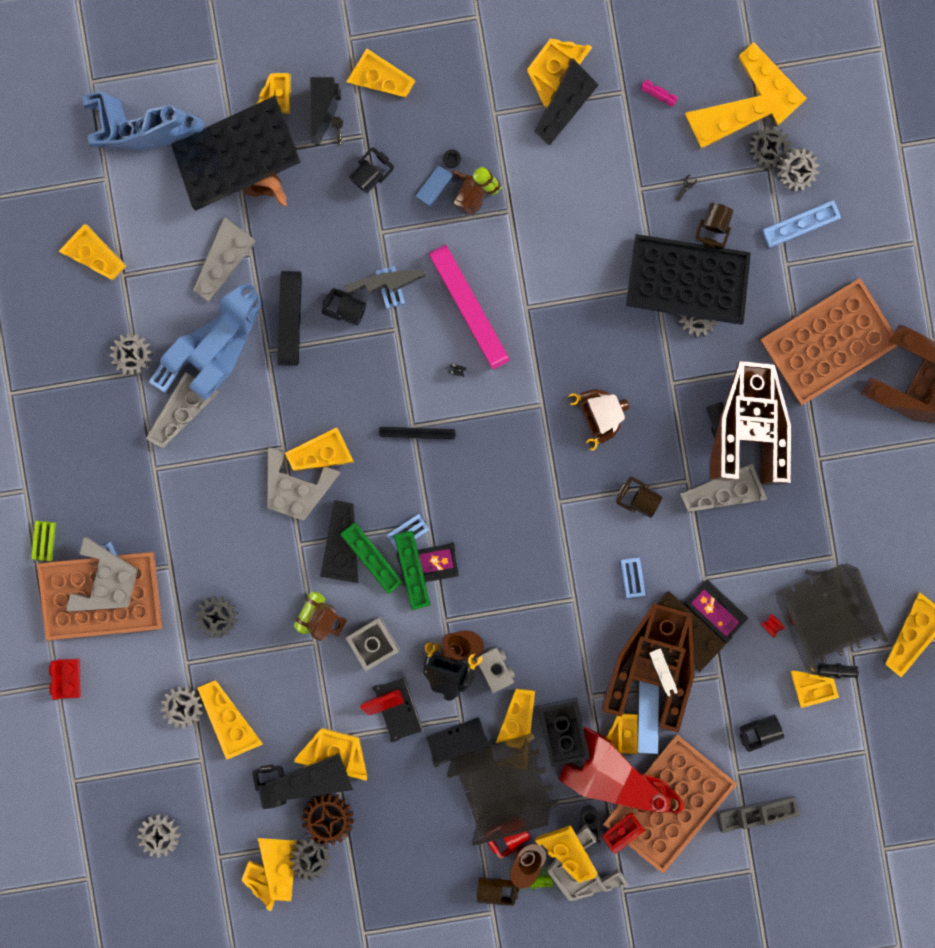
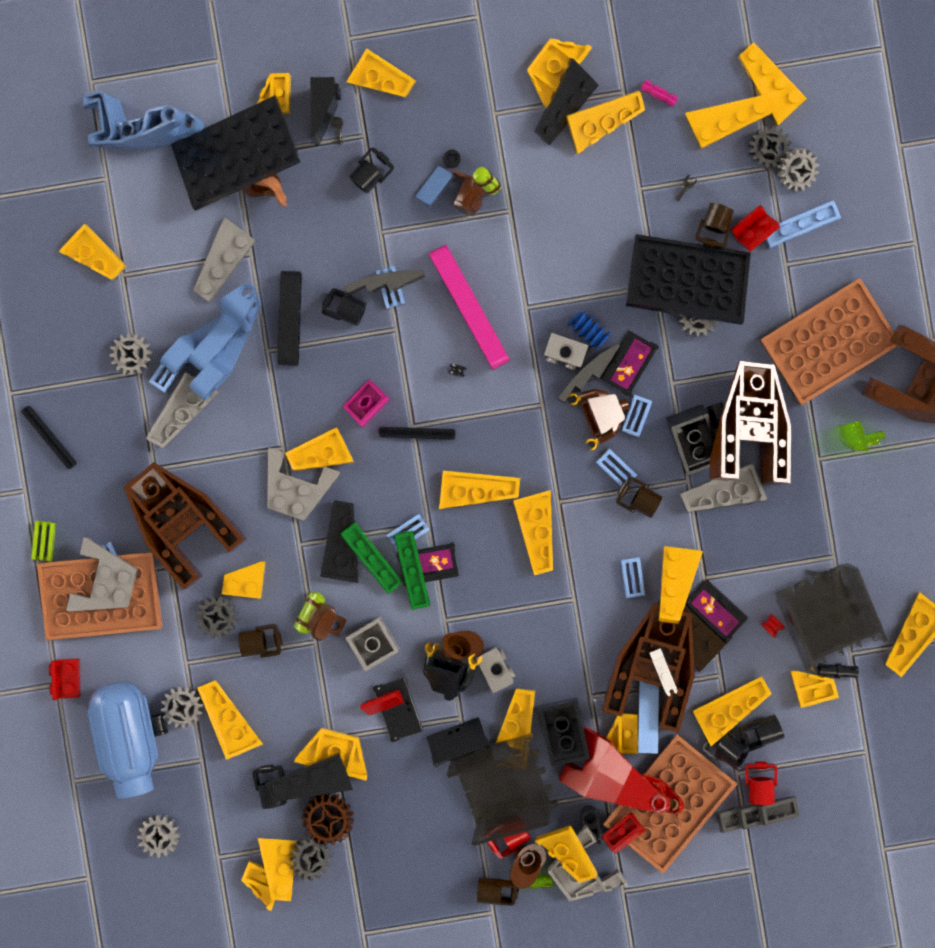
(48, 437): none -> black axle
(123, 737): none -> medium blue piece
(158, 725): none -> black bush
(171, 511): none -> reddish brown wedge
(245, 581): none -> yellow wing
(254, 641): none -> dark brown piece
(366, 403): none -> dark pink slope
(471, 488): none -> yellow wing
(536, 527): none -> yellow wing
(577, 351): none -> light grey brick
(589, 329): none -> blue piece
(594, 368): none -> dark grey slope
(602, 119): none -> yellow wing
(614, 477): none -> light blue tile
(633, 359): none -> door
(641, 400): none -> light blue tile
(677, 577): none -> yellow wing
(693, 438): none -> black slope
(727, 711): none -> yellow wing
(729, 751): none -> black piece
(754, 228): none -> red bracket
(761, 788): none -> red piece
(854, 438): none -> clear neon green brick

